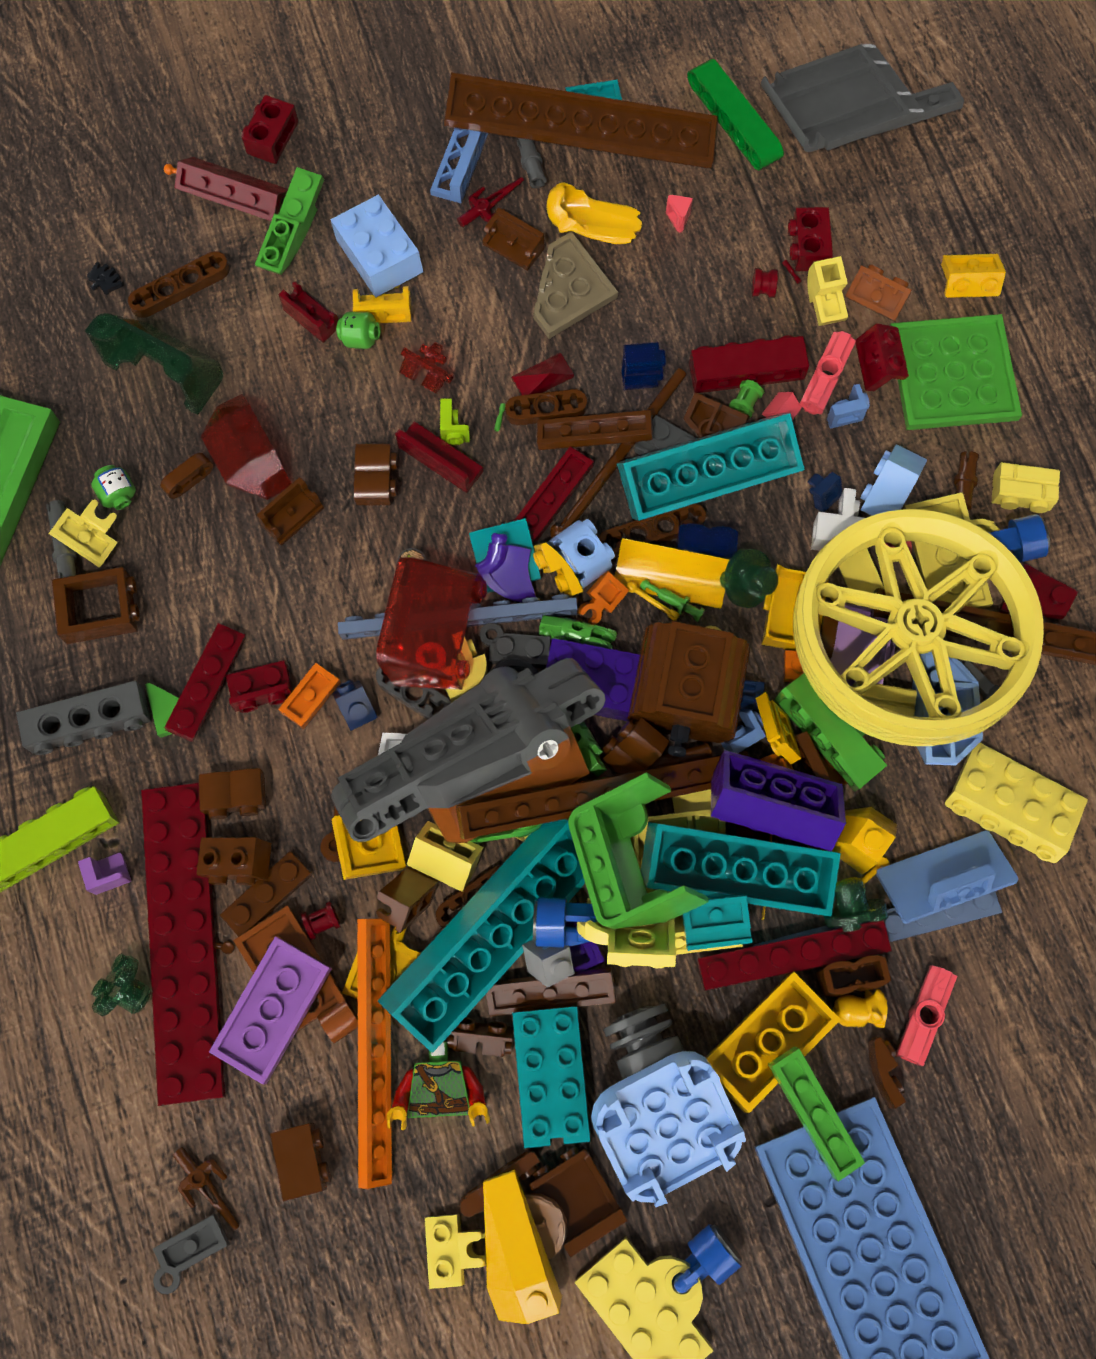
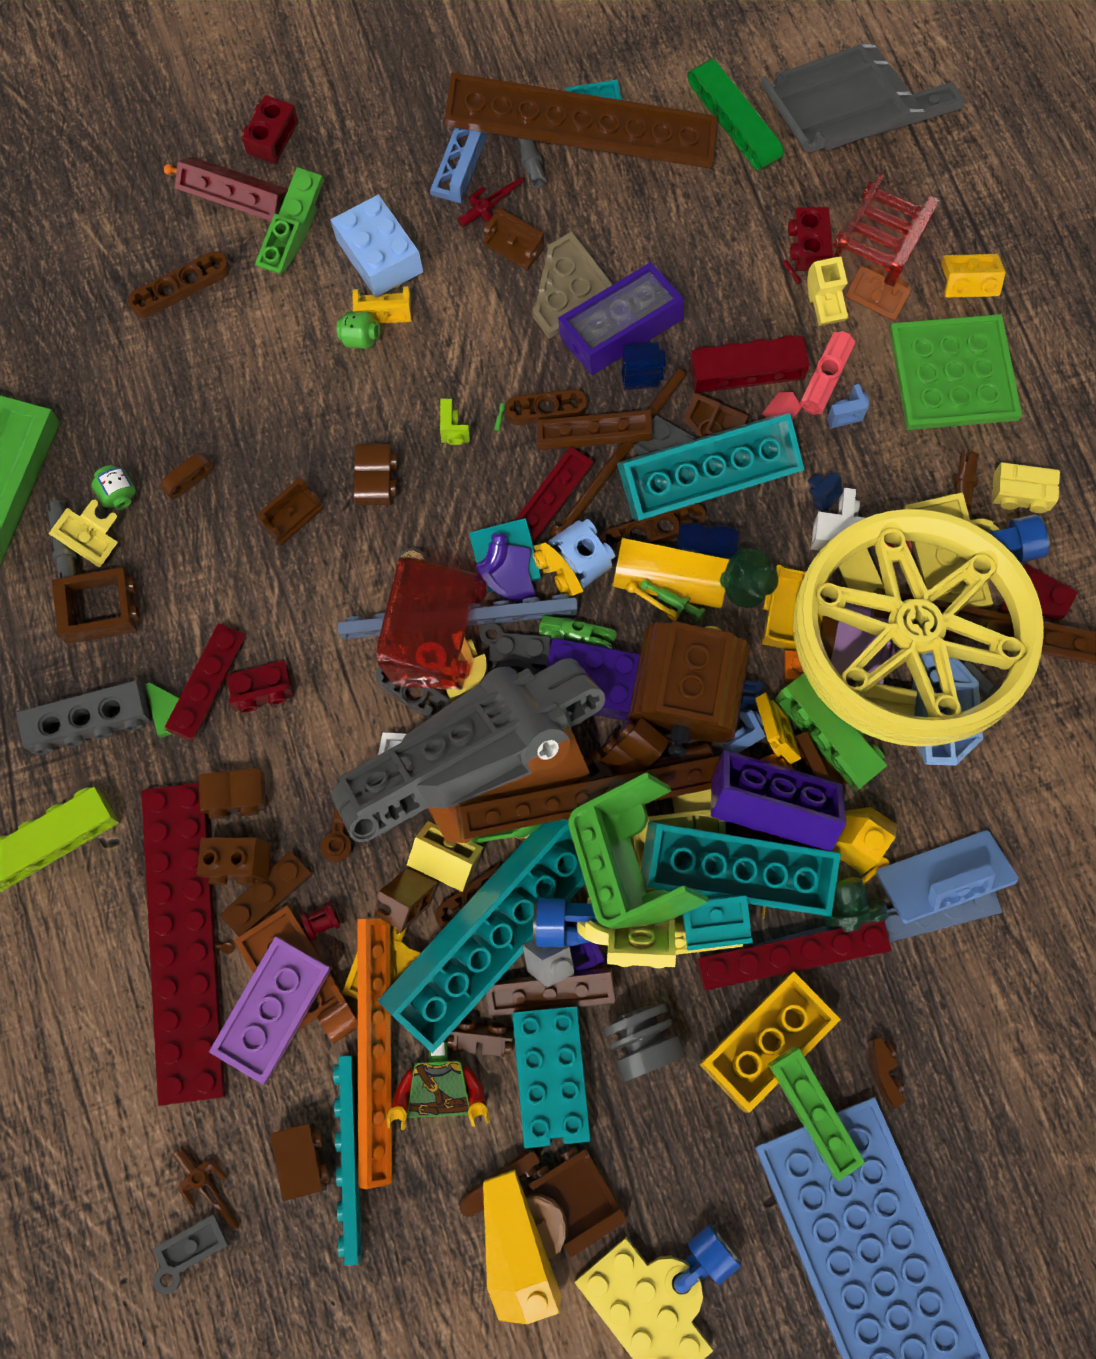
(104, 278): black piece -> none
(104, 873): medium lavender panel -> none
(121, 988): clear green plate -> none
(128, 340): clear green windscreen -> none
(244, 450): clear red wedge -> none
(309, 312): dark red hinge -> none
(309, 695): orange plate -> none
(347, 1174): none -> teal plate
(354, 704): dark blue bracket -> none
(368, 858): yellow plate -> none
(413, 363): clear red hips -> none
(439, 456): dark red panel -> none
(450, 1250): light yellow plate -> none
(543, 375): dark red slope -> none
(589, 749): bright green hinge -> none
(594, 219): yellow hair -> none
(605, 595): orange plate -> none
(619, 316): none -> brick
(667, 1126): light blue tile -> none
(678, 210): coral slope -> none
(747, 397): bright green bush -> none
(764, 282): dark red wheel -> none
(859, 1011): yellow animal -> none
(860, 975): reddish brown brick -> none
(881, 356): dark red bracket -> none
(896, 478): light blue brick -> none
(902, 247): none -> clear red fence
(918, 1035): coral piece -> none
(1017, 803): light yellow bracket -> none

